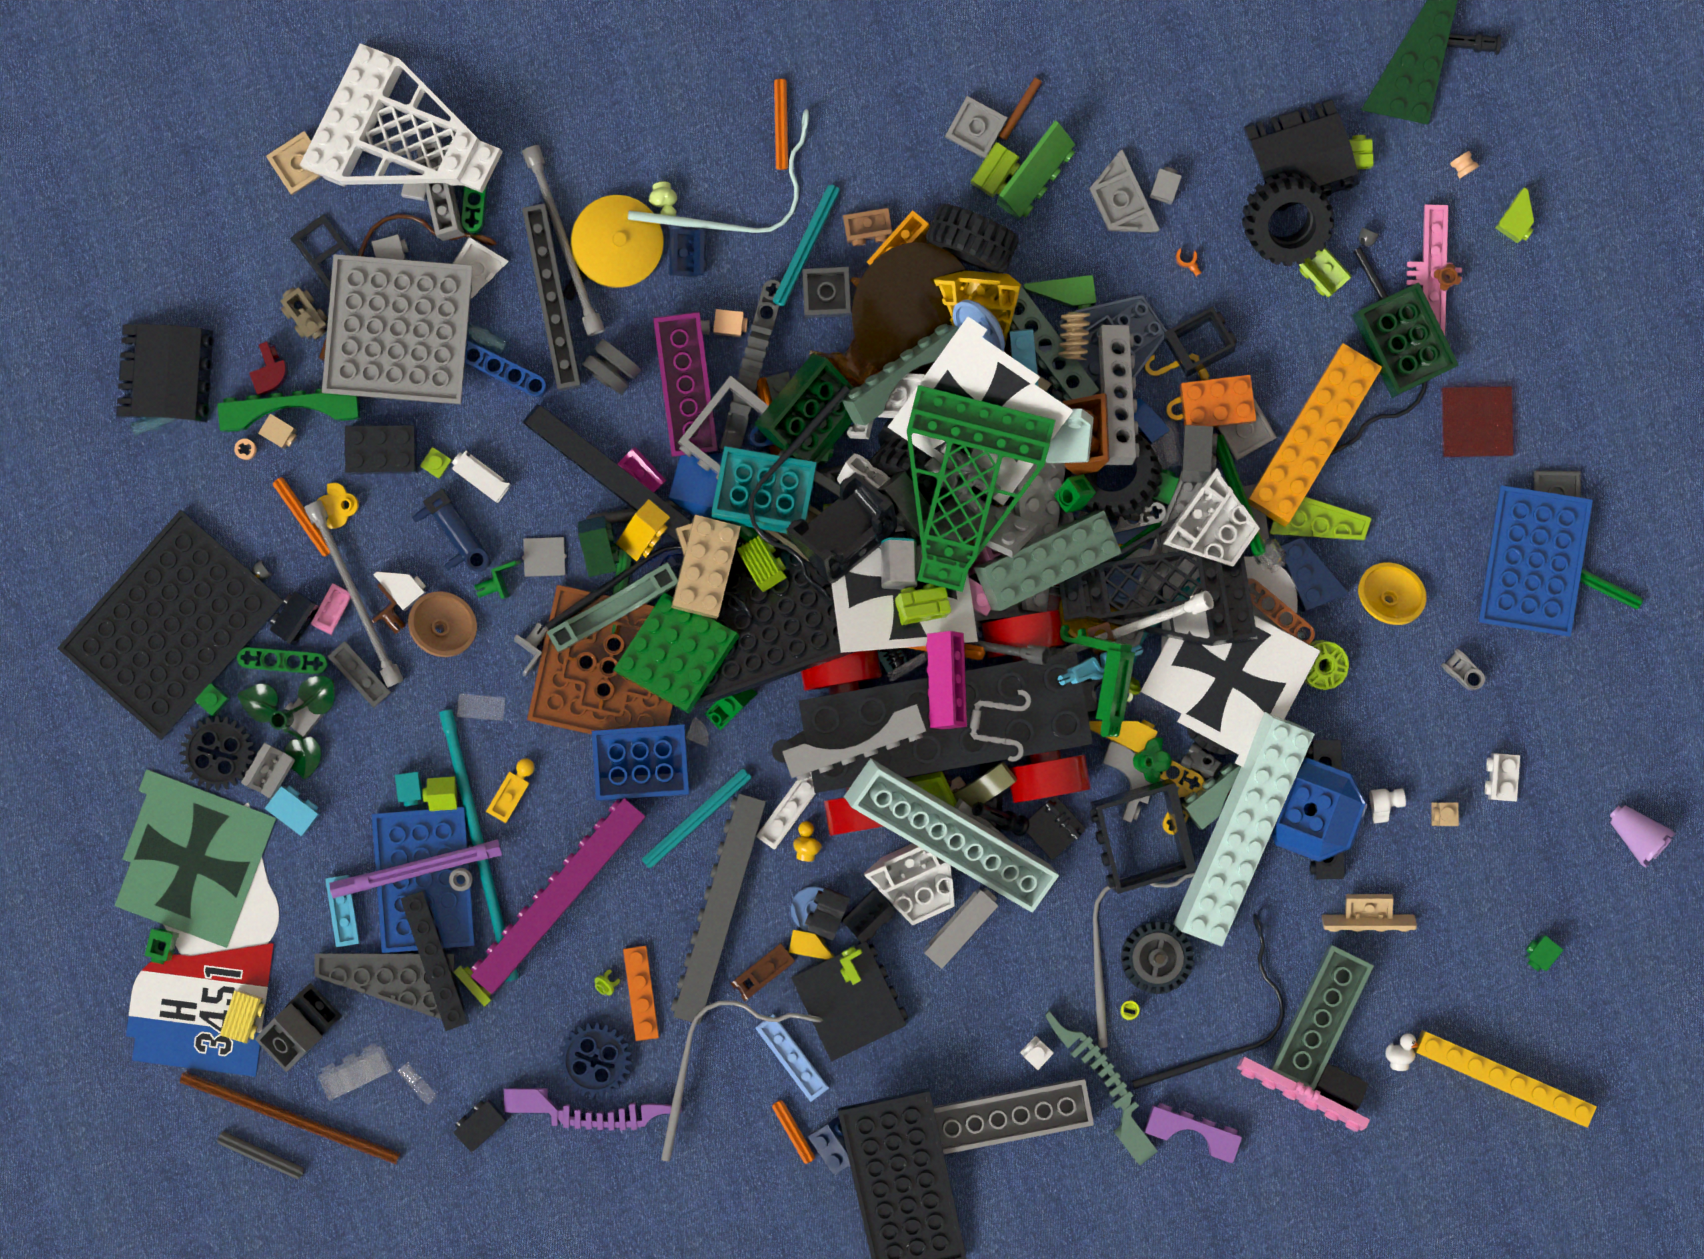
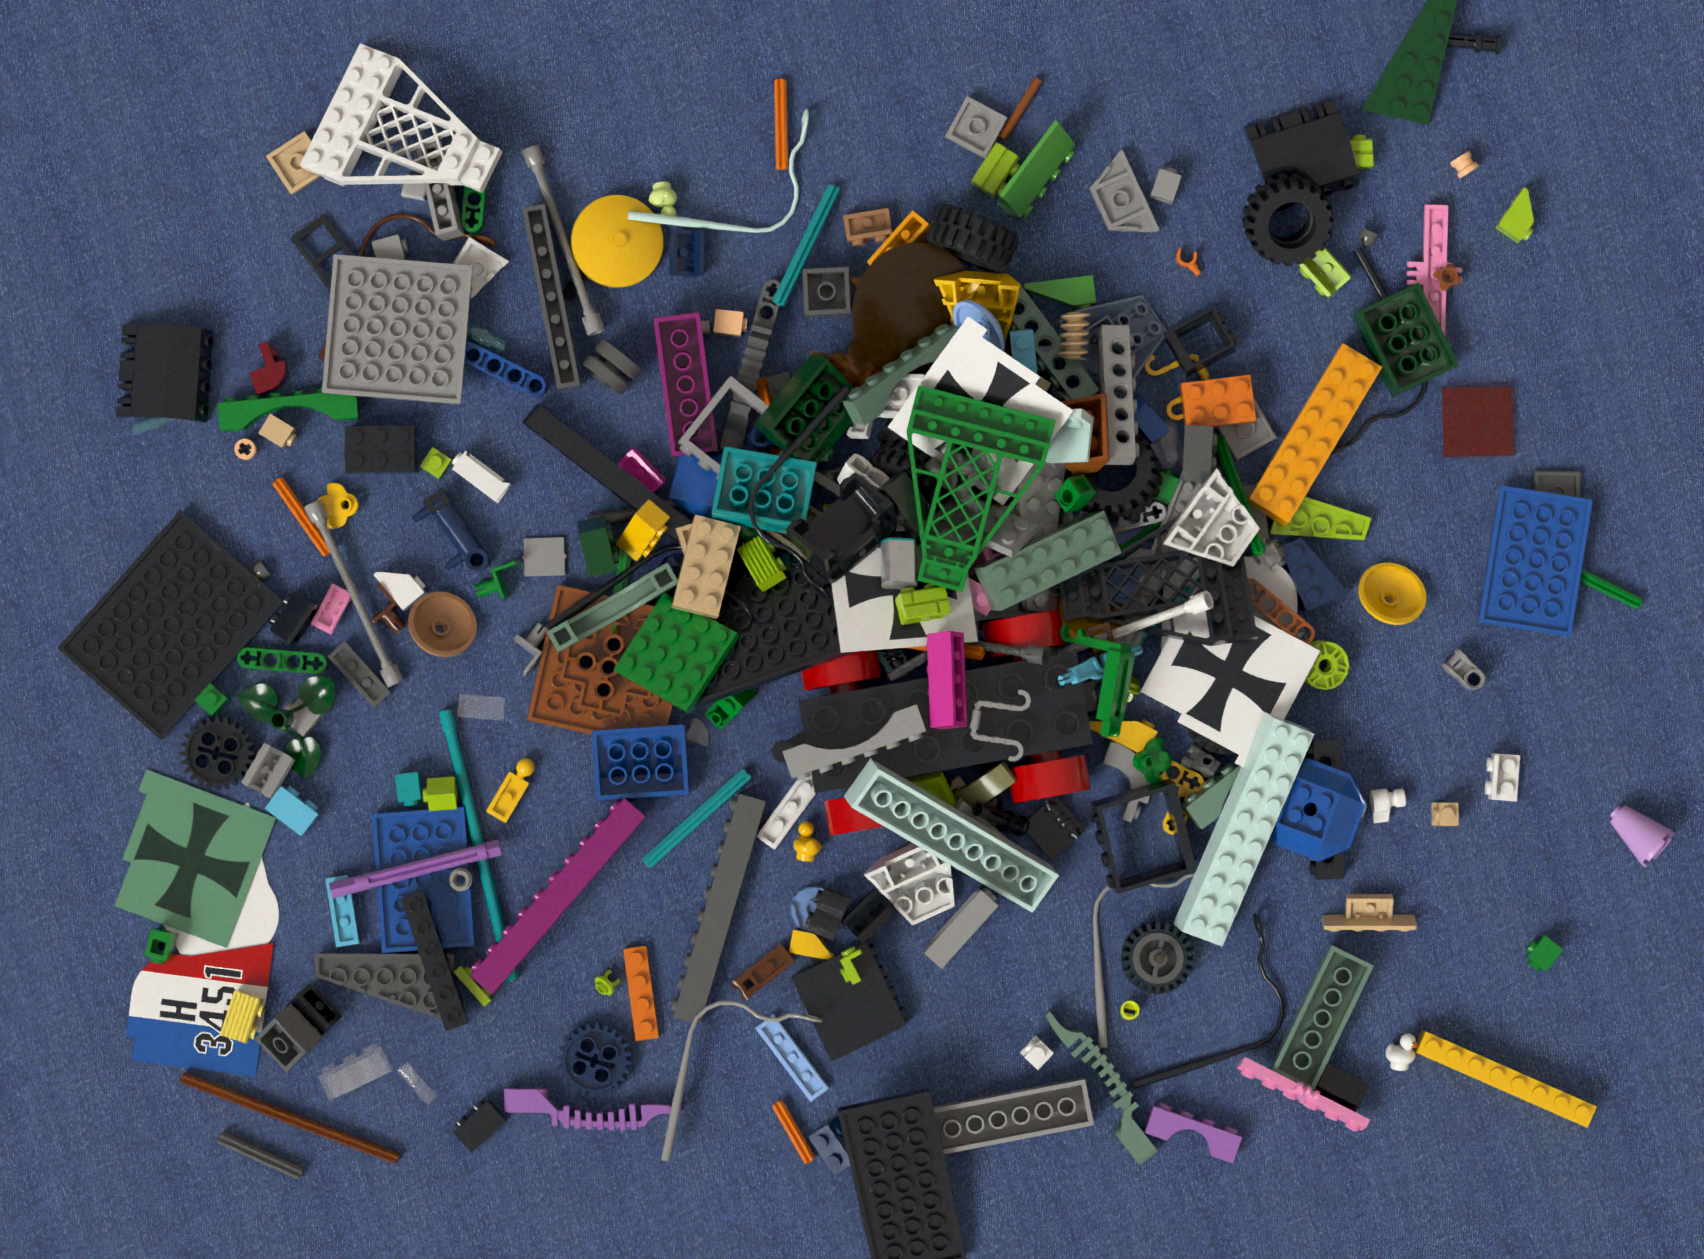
(308, 319): dark tan brick -> none

